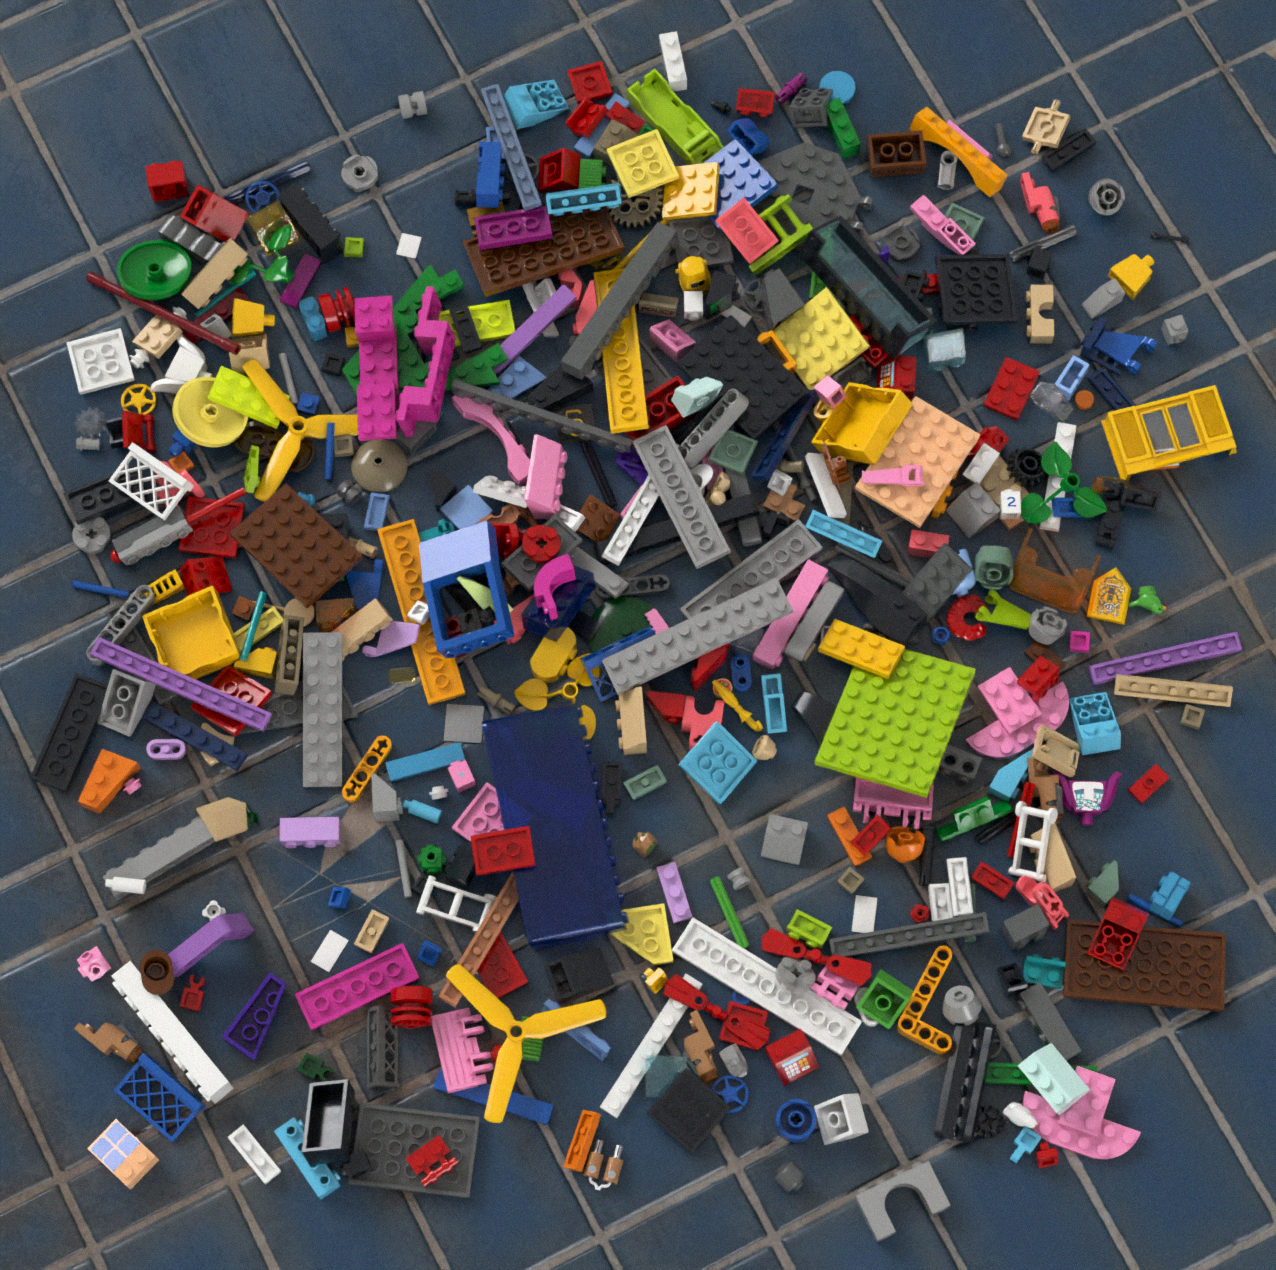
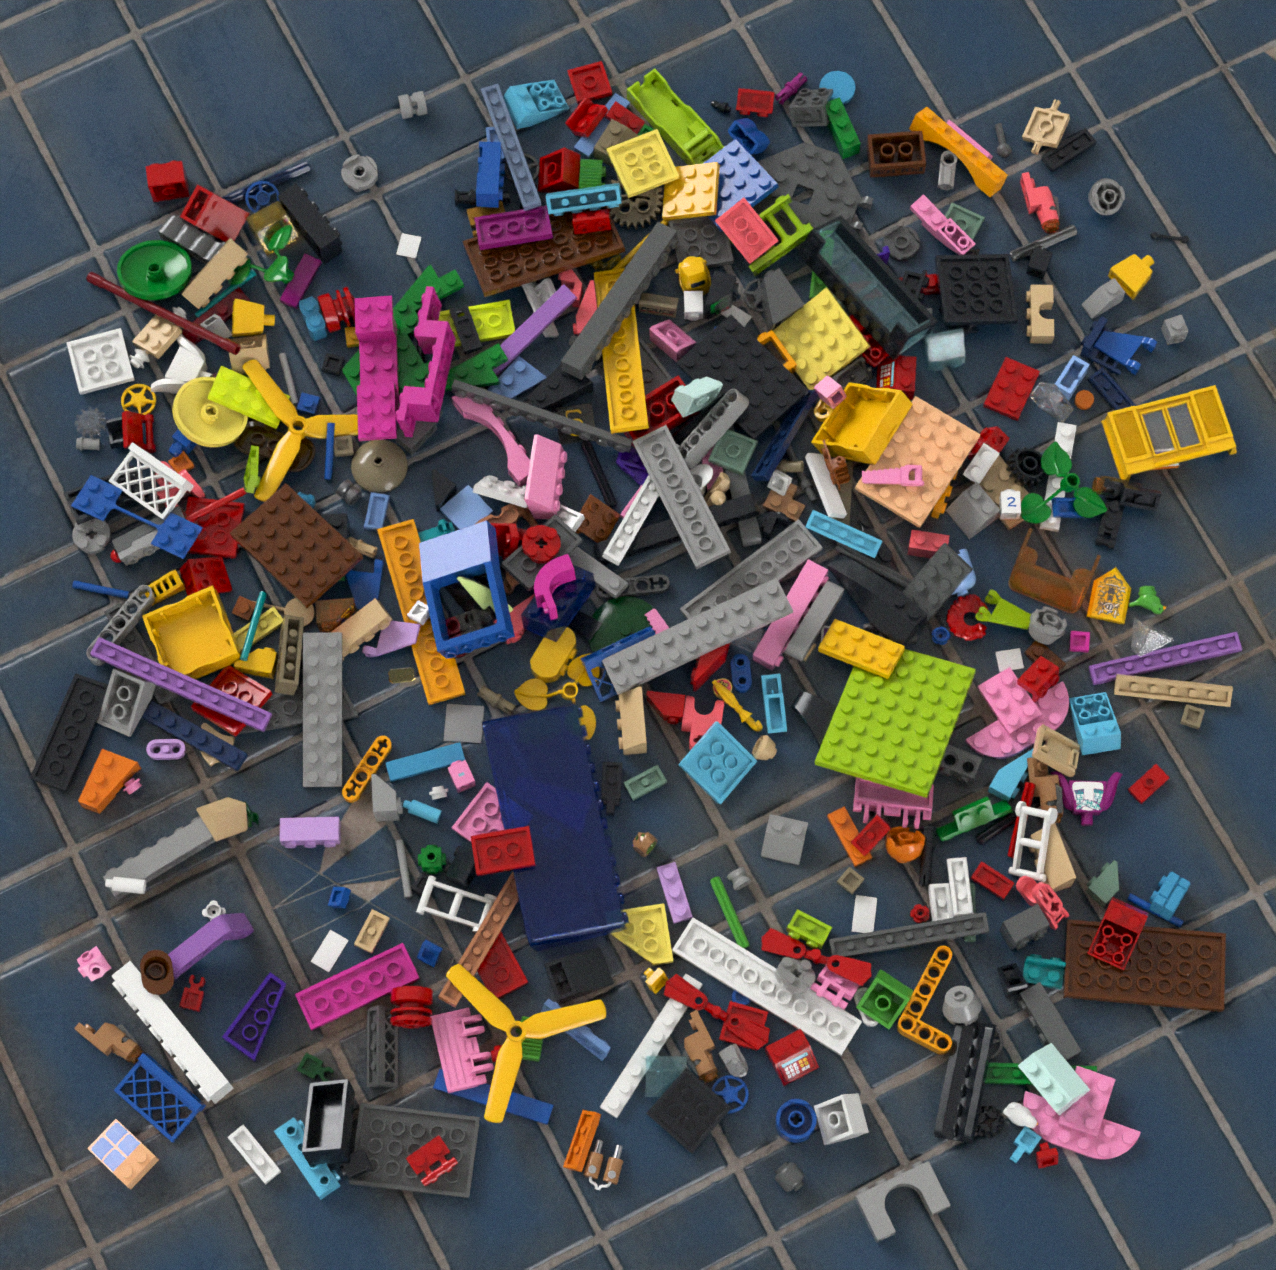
(173, 536): none -> blue hinge
(354, 247): lime tile -> none
(591, 221): none -> red bracket
(673, 61): white brick -> none
(993, 567): sand green brick -> none
(1009, 658): none -> white sticker
(1147, 638): none -> clear slope

